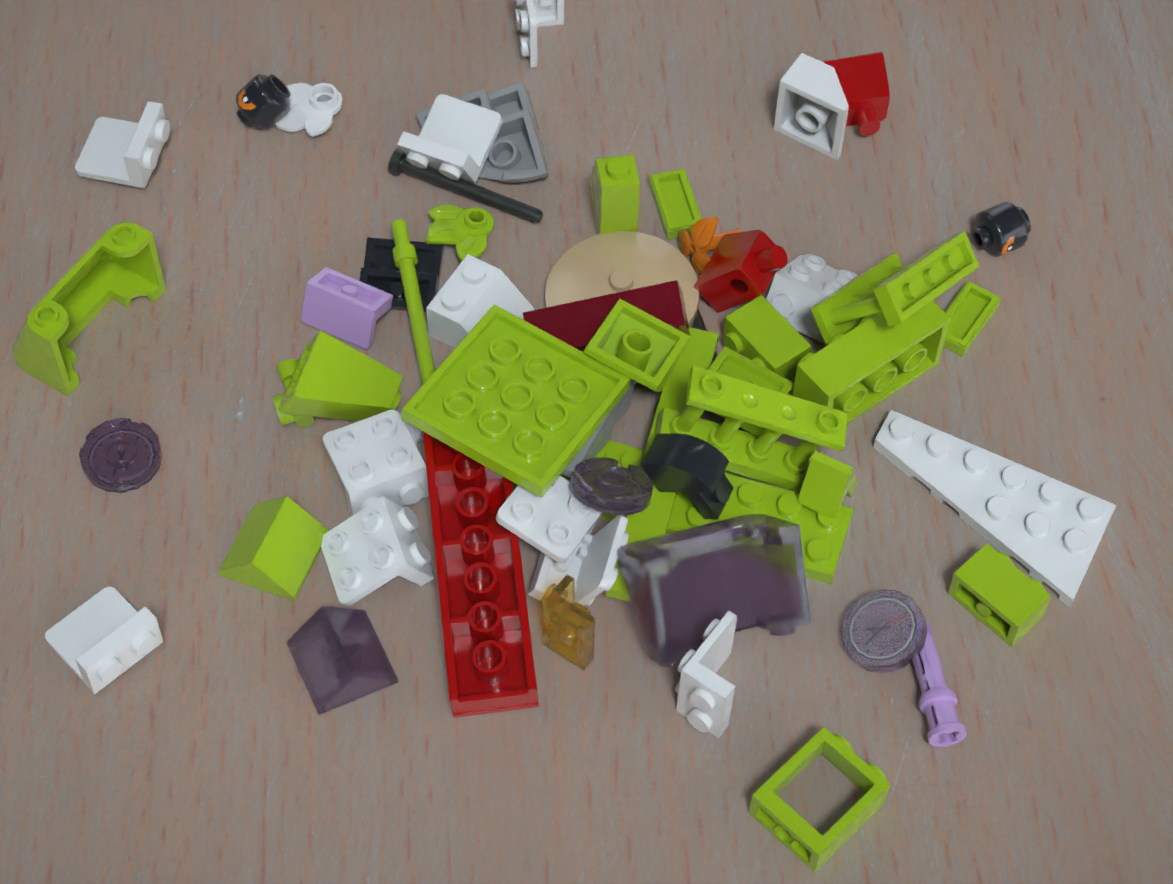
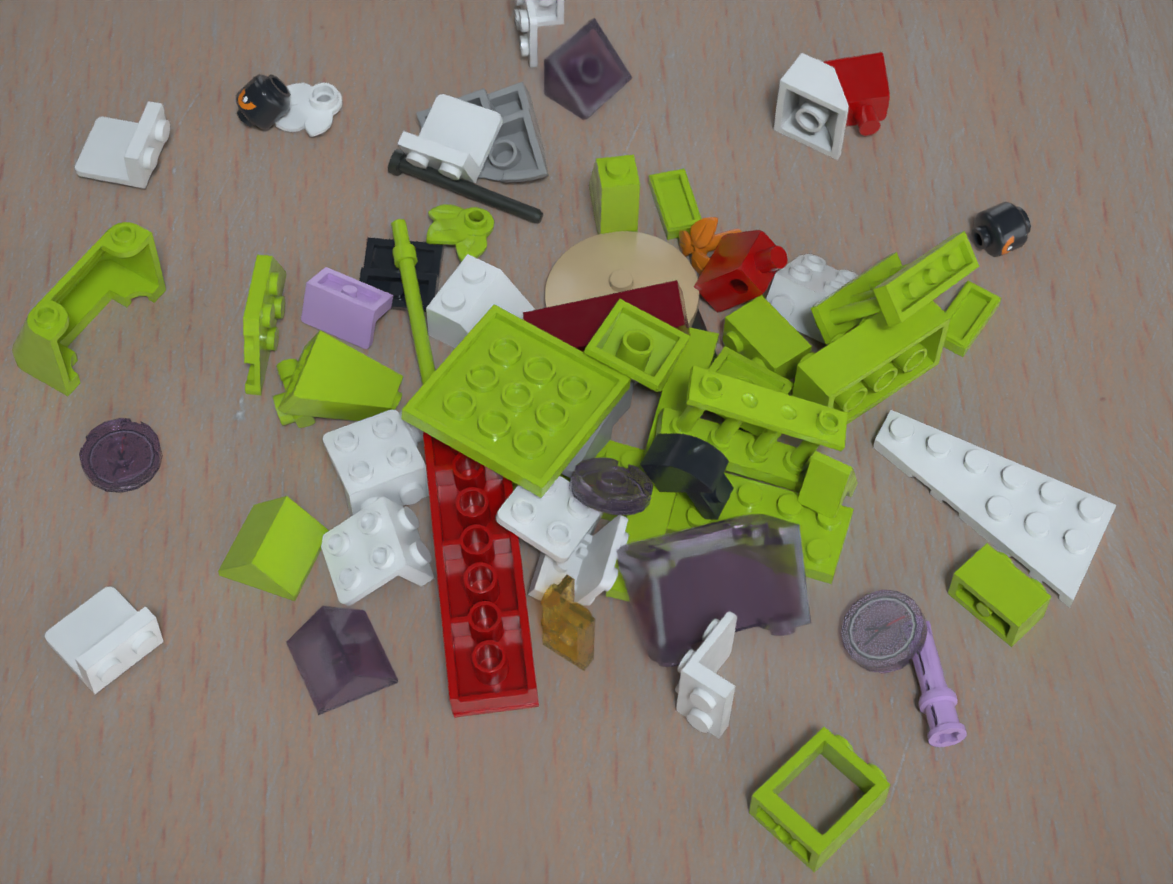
(260, 317): none -> lime wing
(584, 71): none -> clear purple slope

